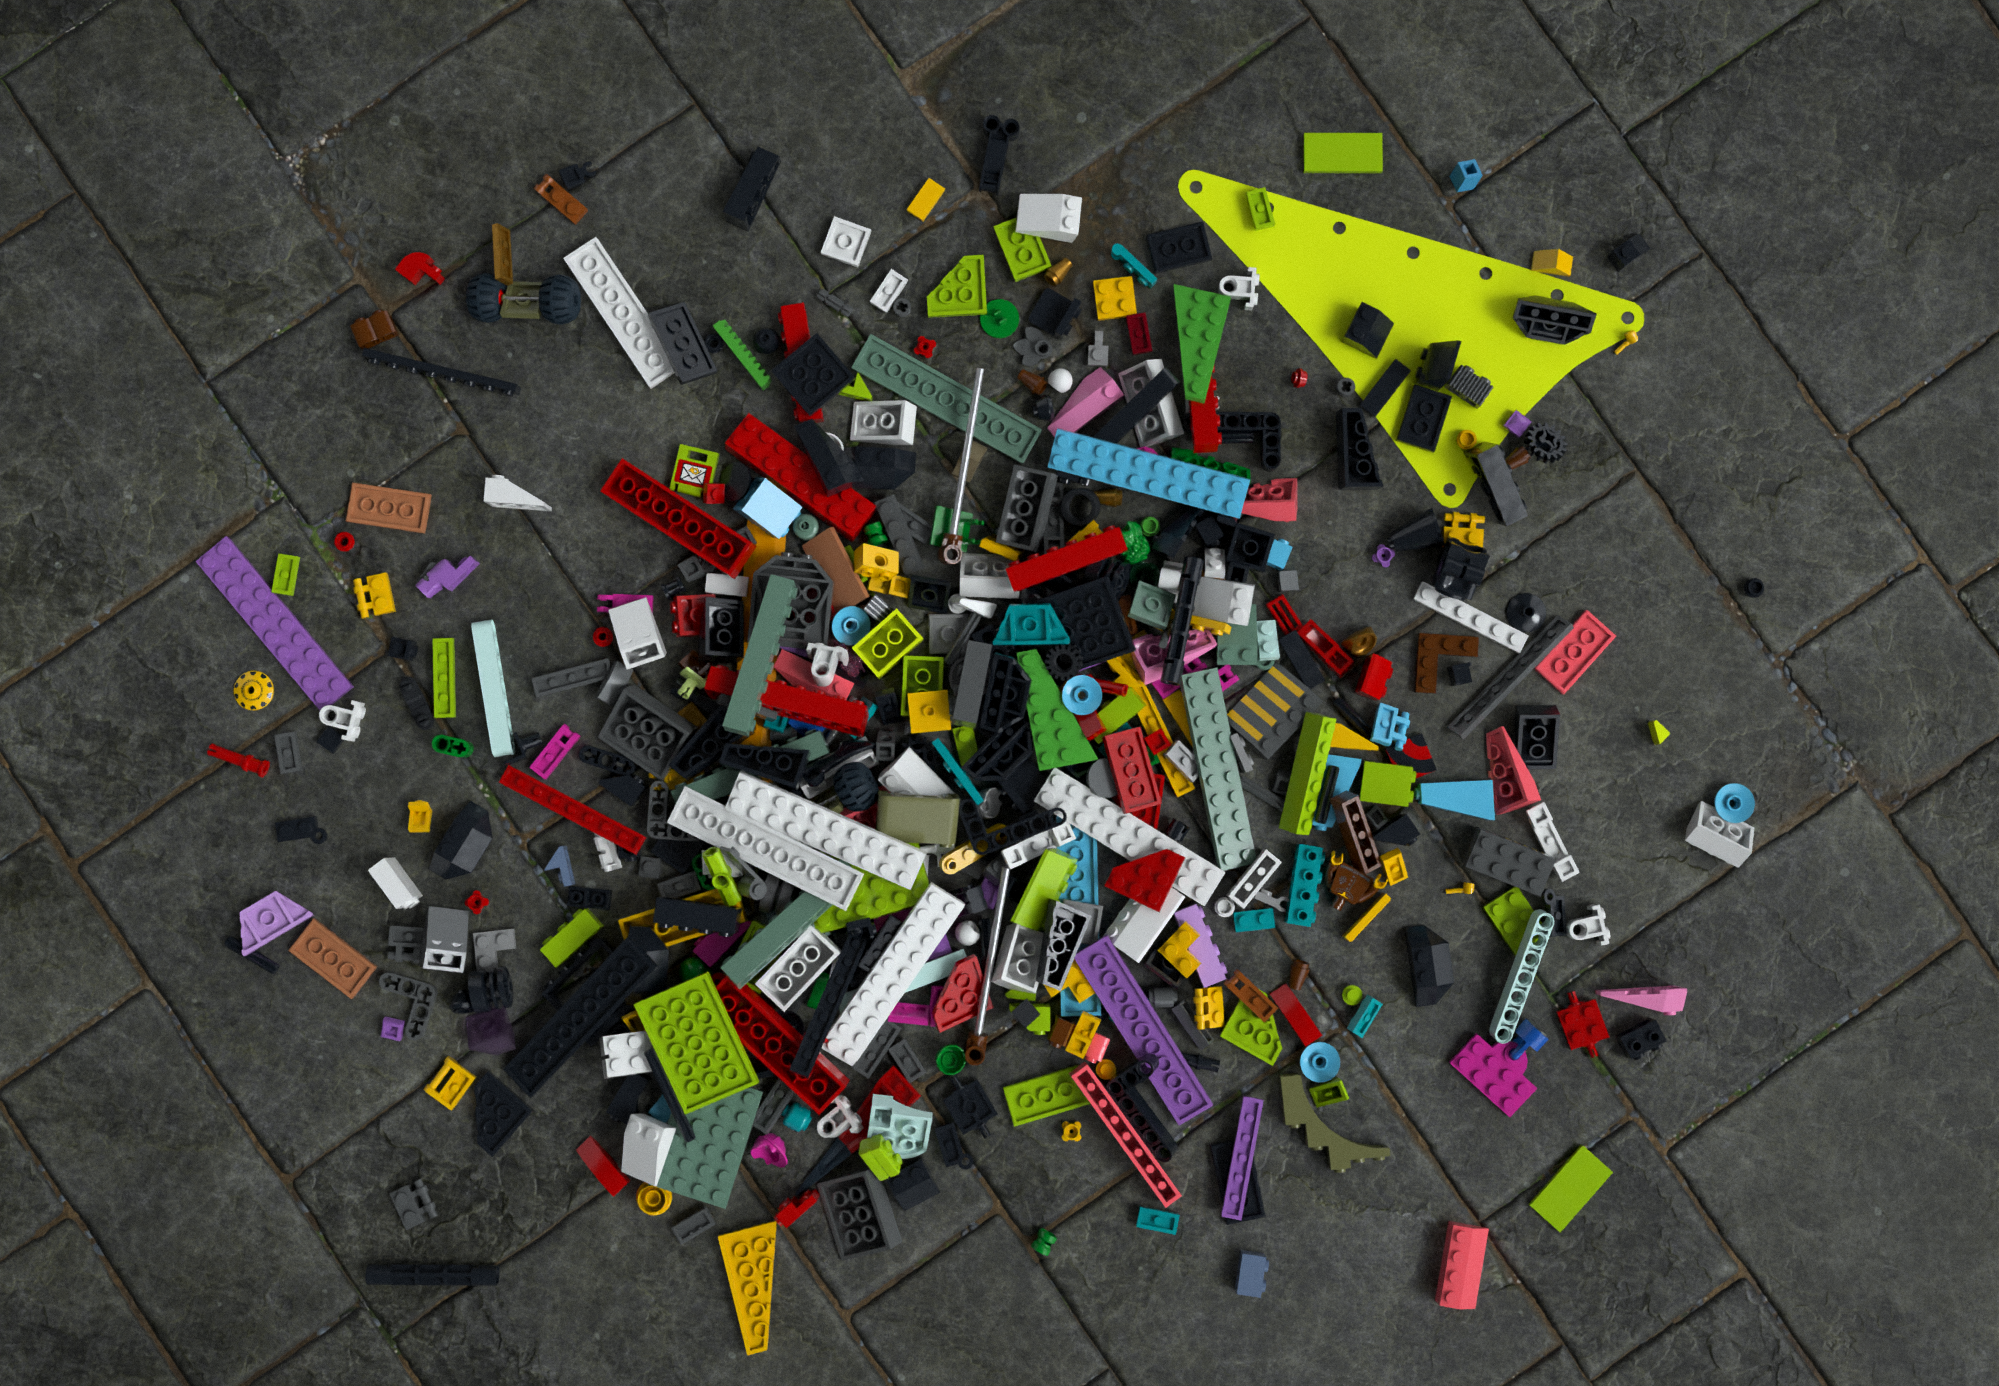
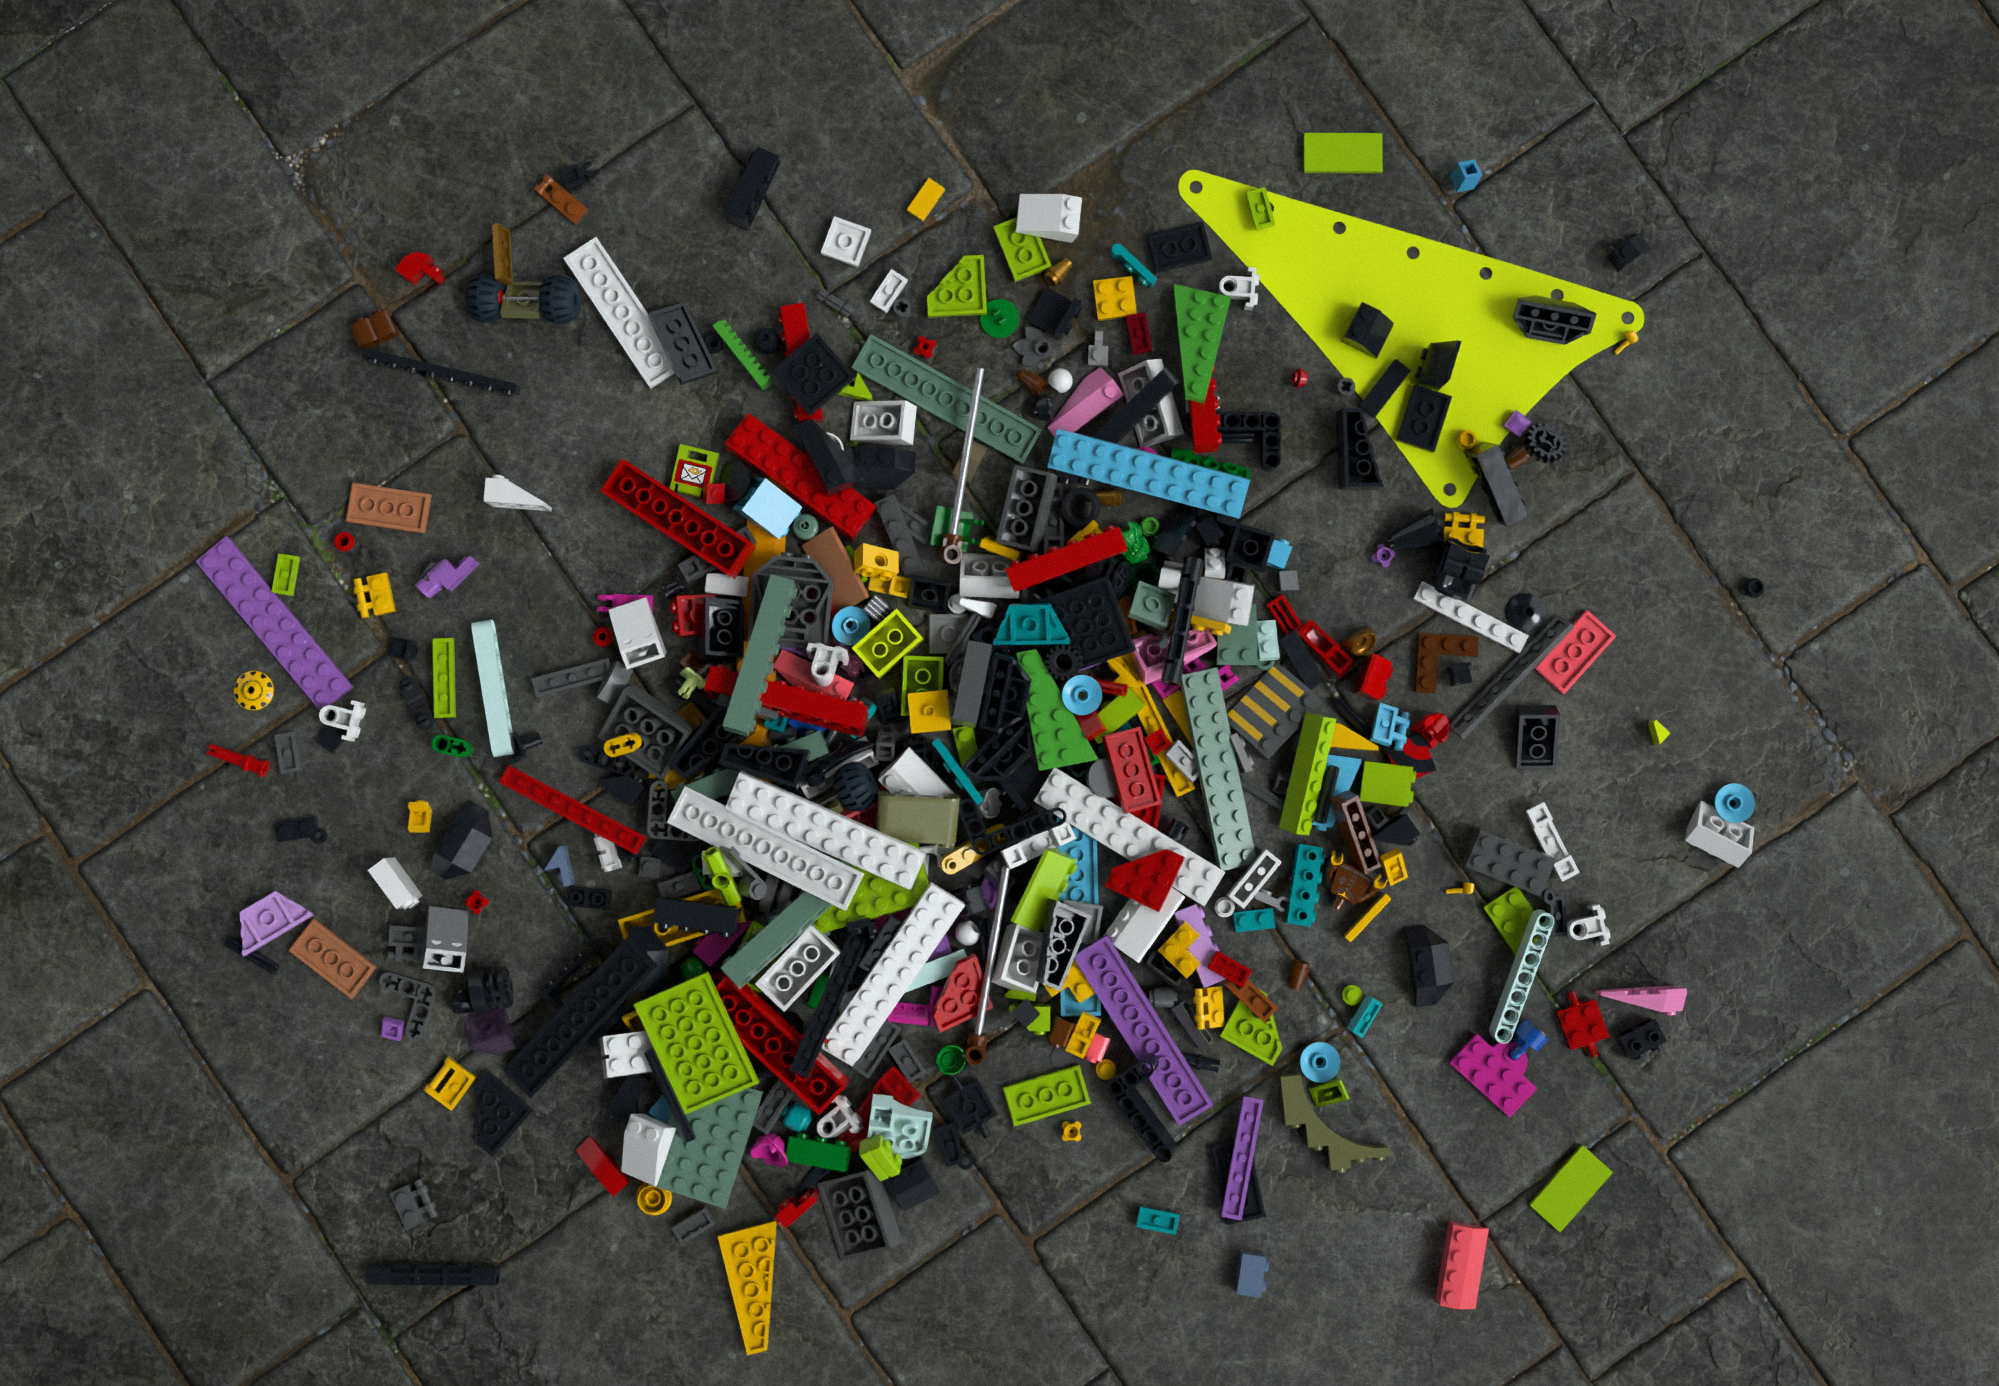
(488, 943): light grey plate -> none
(554, 752): dark pink plate -> none
(571, 937): lime brick -> none
(623, 747): none -> yellow beam
(818, 1152): none -> green brick
(875, 534): green wheel -> none
(996, 152): black piece -> none
(1044, 1241): green wheel -> none
(1125, 1134): coral brick -> none
(1229, 969): none -> red plate
(1273, 501): coral wedge -> none
(1295, 1015): red slope -> none
(1432, 728): none -> red brick
(1462, 797): medium azure slope -> none
(1469, 386): dark grey brick -> none
(1511, 779): coral wedge -> none
(1552, 262): yellow slope -> none

